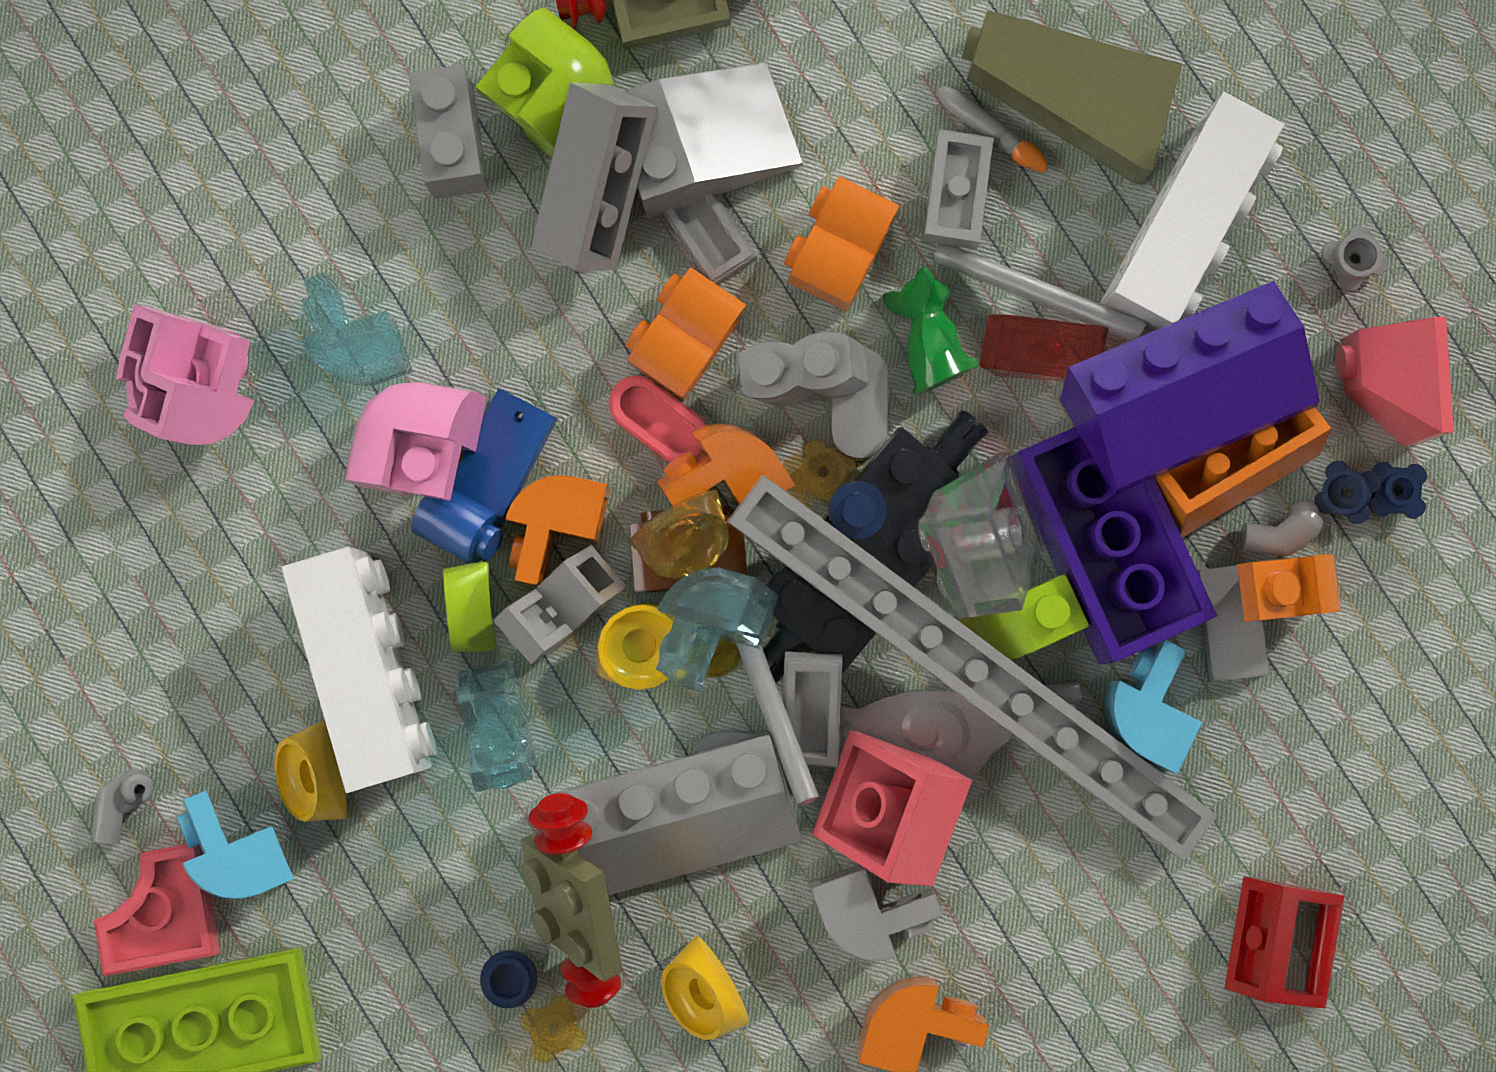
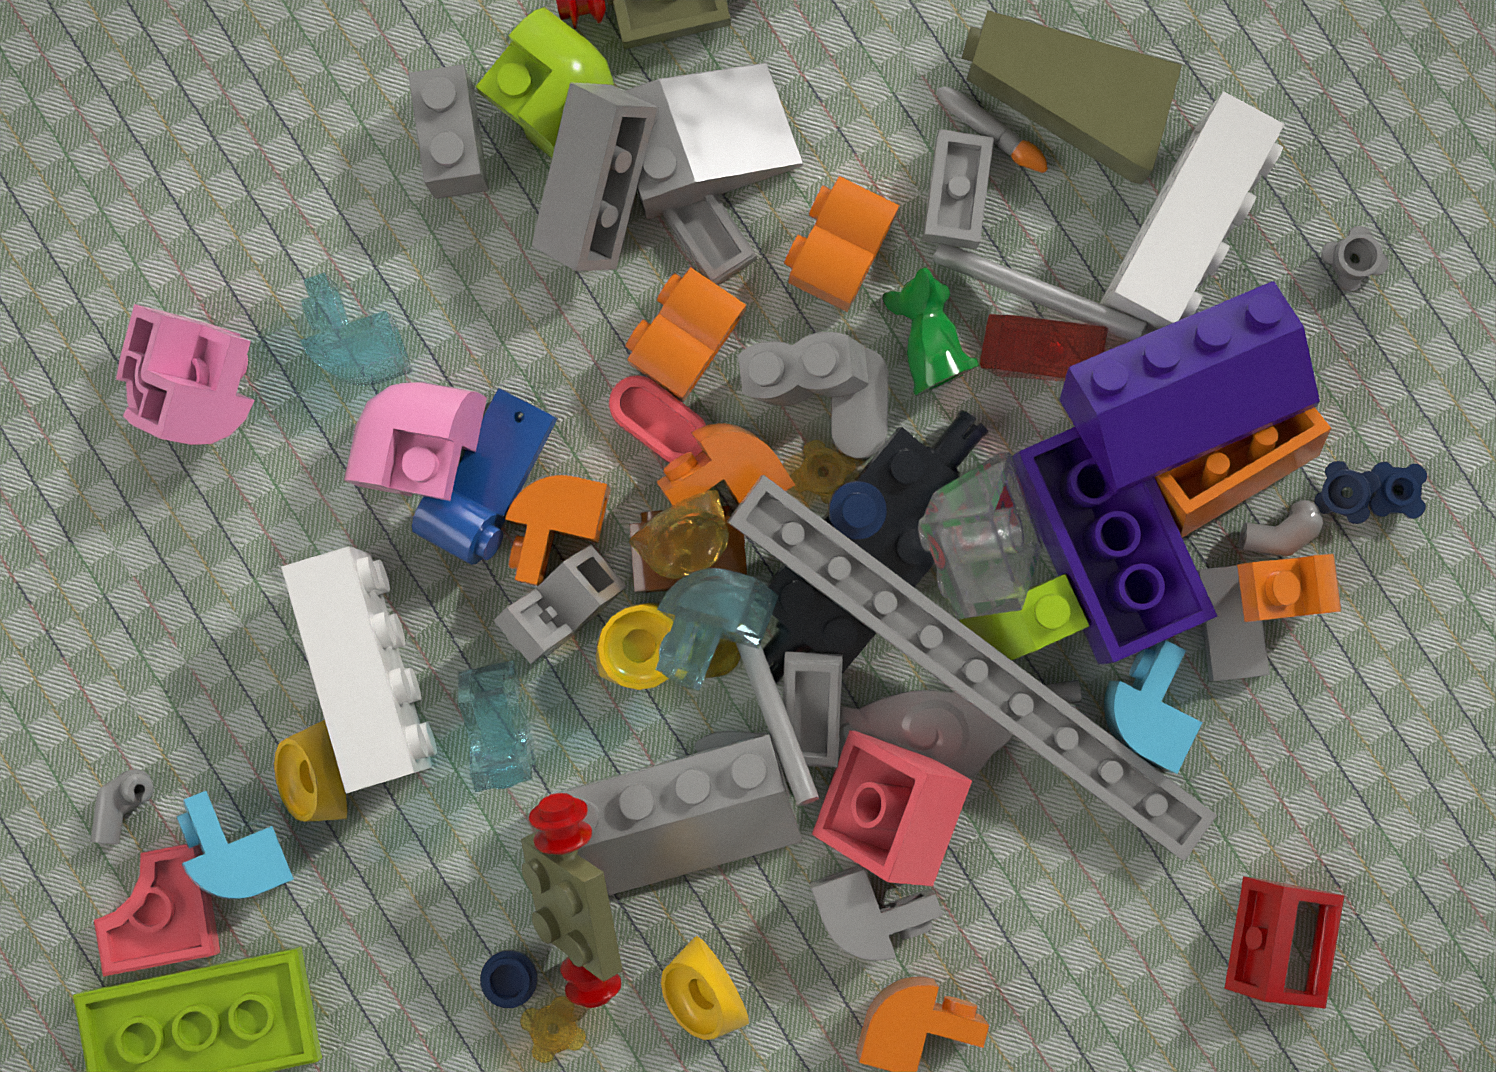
(469, 608): lime piece -> none
(1401, 377): coral slope -> none

